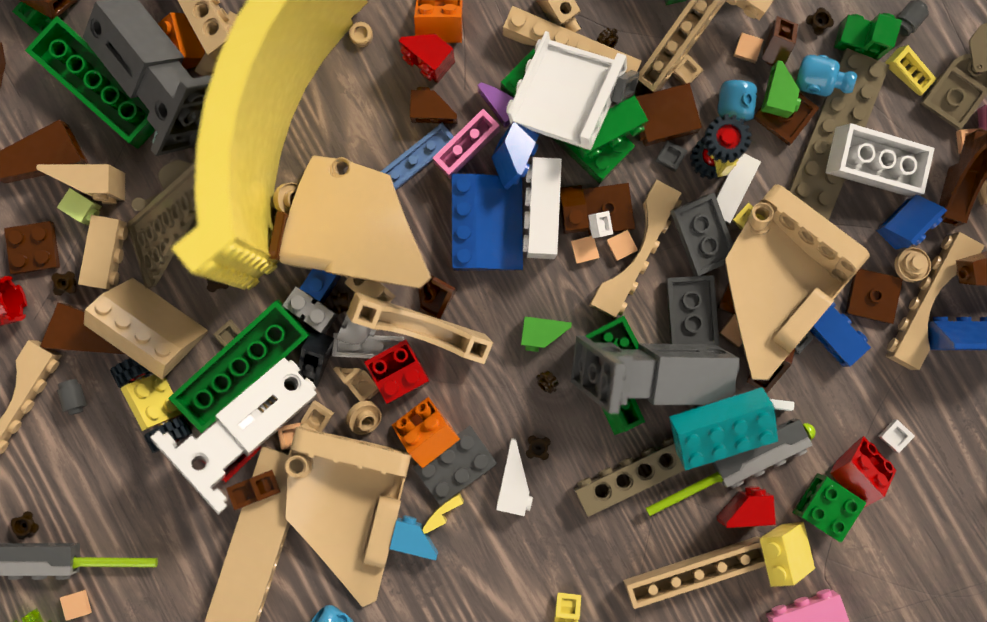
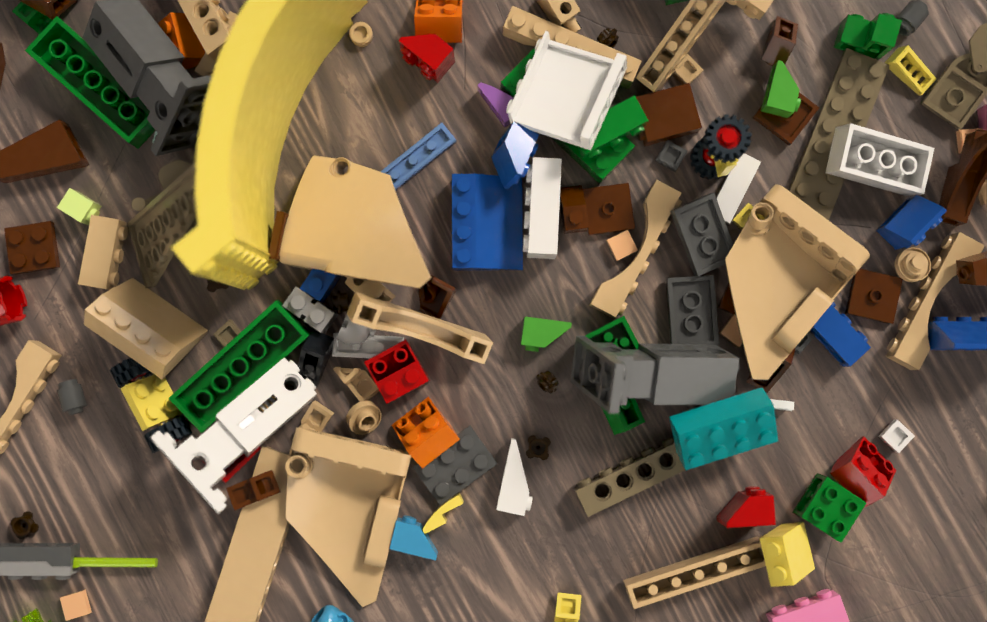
(68, 332): reddish brown slope -> none
(69, 287): dark brown plate -> none
(97, 180): tan slope -> none
(284, 196): tan plate -> none
(286, 435): light nougat tile -> none
(429, 107): reddish brown slope -> none
(466, 144): bright pink brick -> none
(584, 249): light nougat tile -> none
(600, 224): white plate -> none
(625, 86): dark grey tile -> none
(730, 471): piece -> none
(737, 99): dark azure piece -> none
(748, 47): light nougat tile -> none
(821, 75): dark azure piece -> none
(824, 16): dark brown plate -> none

